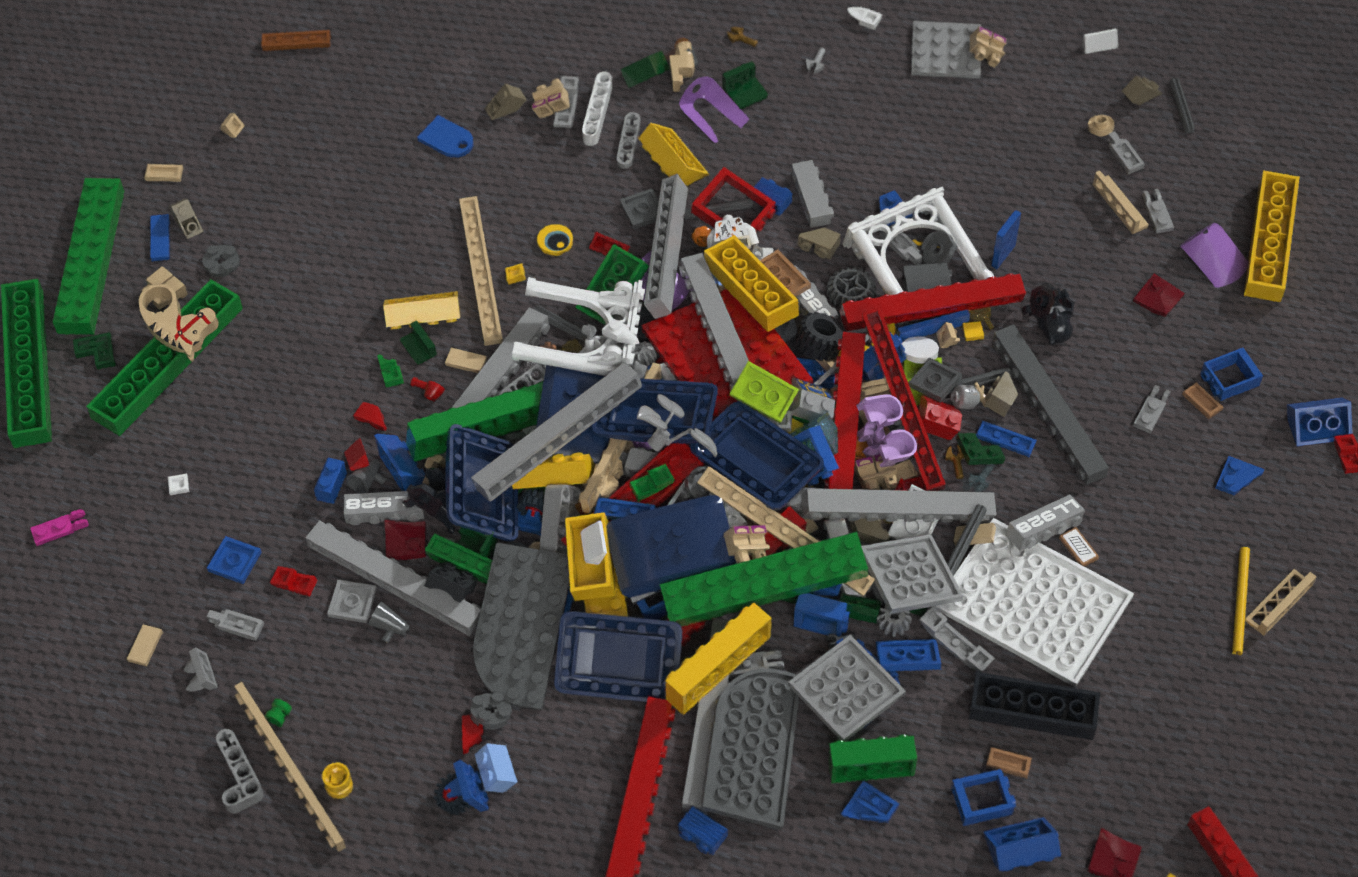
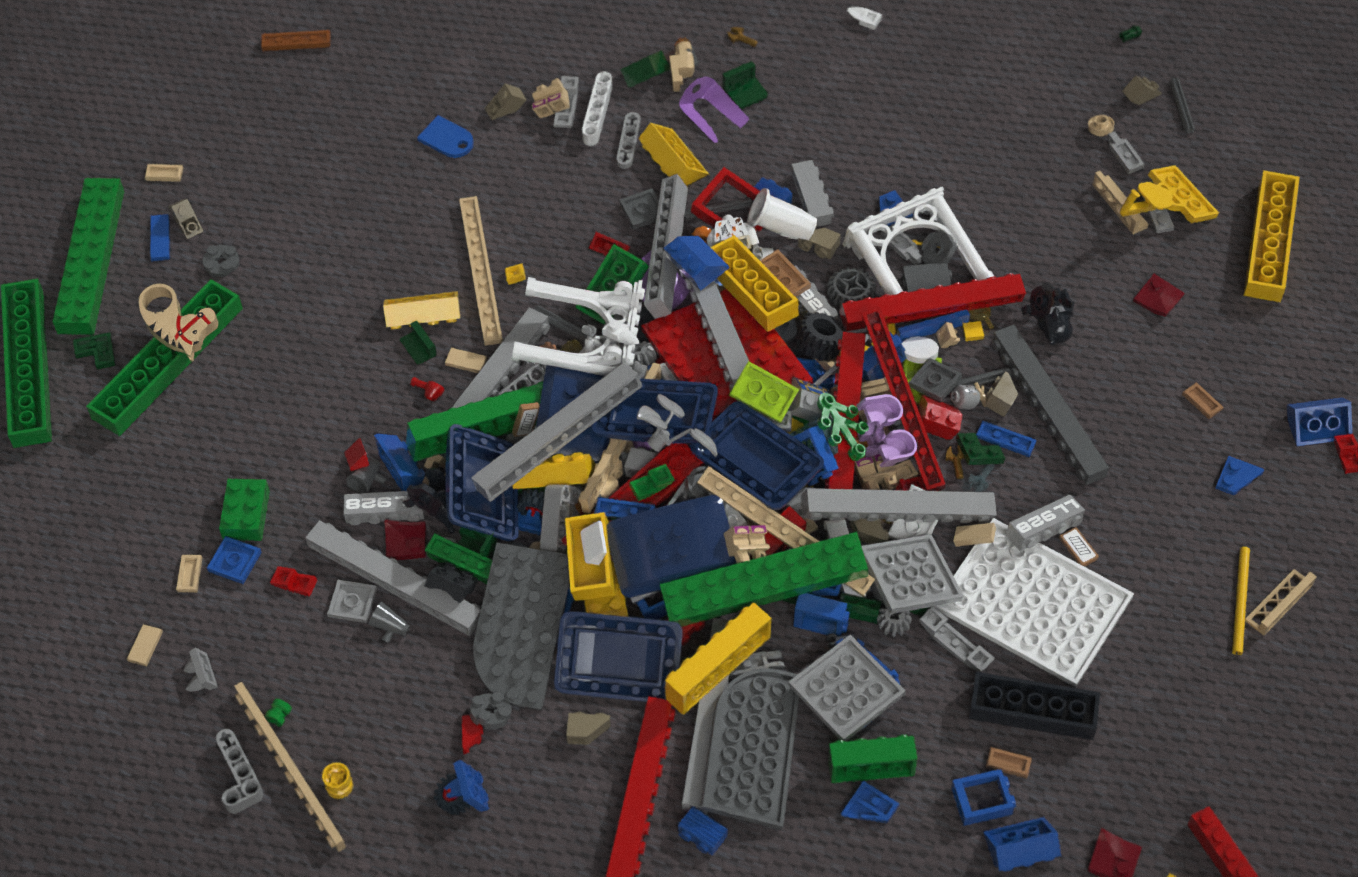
(58, 527): dark pink hinge -> none
(163, 276): tan hips -> none
(178, 484): white tile -> none
(189, 573): none -> tan tile
(232, 125): tan tile -> none
(236, 623): light grey hinge -> none
(244, 509): none -> green brick
(330, 480): blue brick -> none
(370, 414): red slope -> none
(390, 371): green slope -> none
(495, 768): light blue brick -> none
(525, 419): none -> tile
(555, 239): tile -> none
(585, 728): none -> dark tan slope
(695, 260): none -> blue slope
(780, 217): none -> white piece
(819, 66): light grey bar -> none
(828, 404): none -> green plant
(908, 655): blue tile -> none
(943, 50): light grey plate -> none
(966, 538): dark grey axle -> none
(987, 46): tan hips -> none
(1006, 239): blue tile -> none
(1100, 41): white slope -> none
(1134, 31): none -> dark green pin
(1151, 411): light grey hinge -> none
(1172, 192): none -> yellow plate
(1216, 255): medium lavender piece -> none
(1244, 363): blue window -> none

